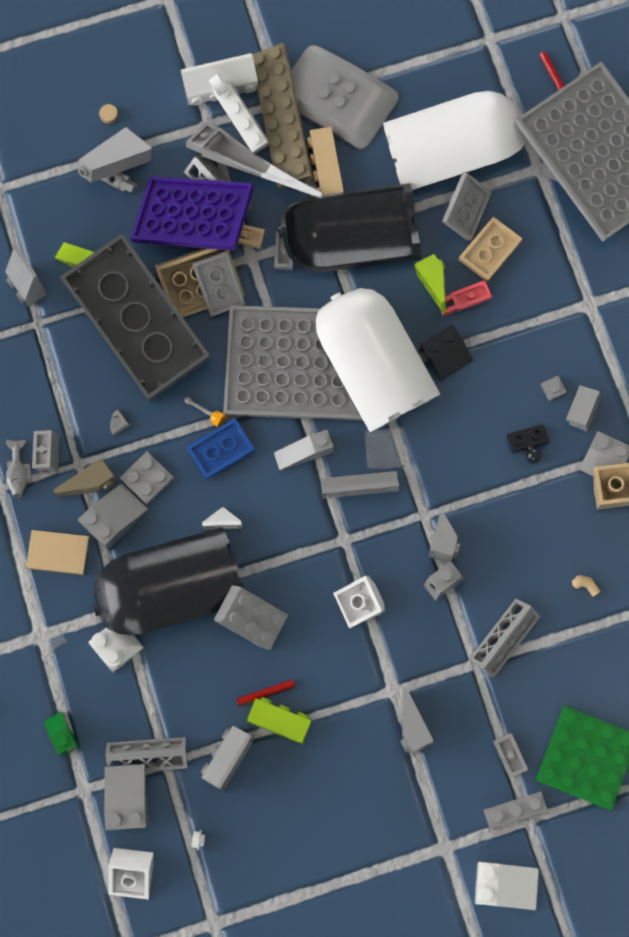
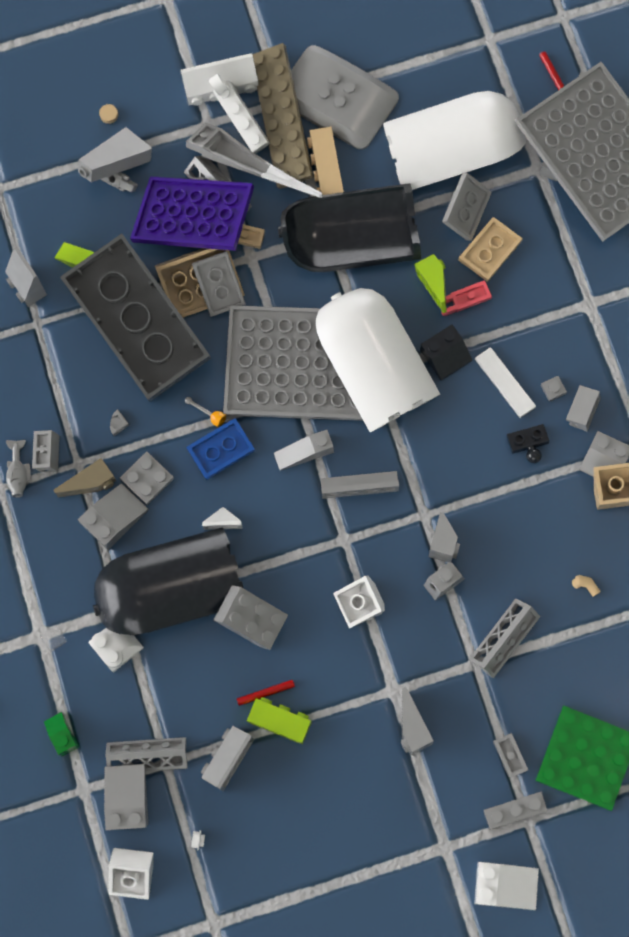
(57, 552): tan tile -> none
(281, 259): light grey plate -> none
(385, 448): clear tile -> none
(505, 382): none -> white tile

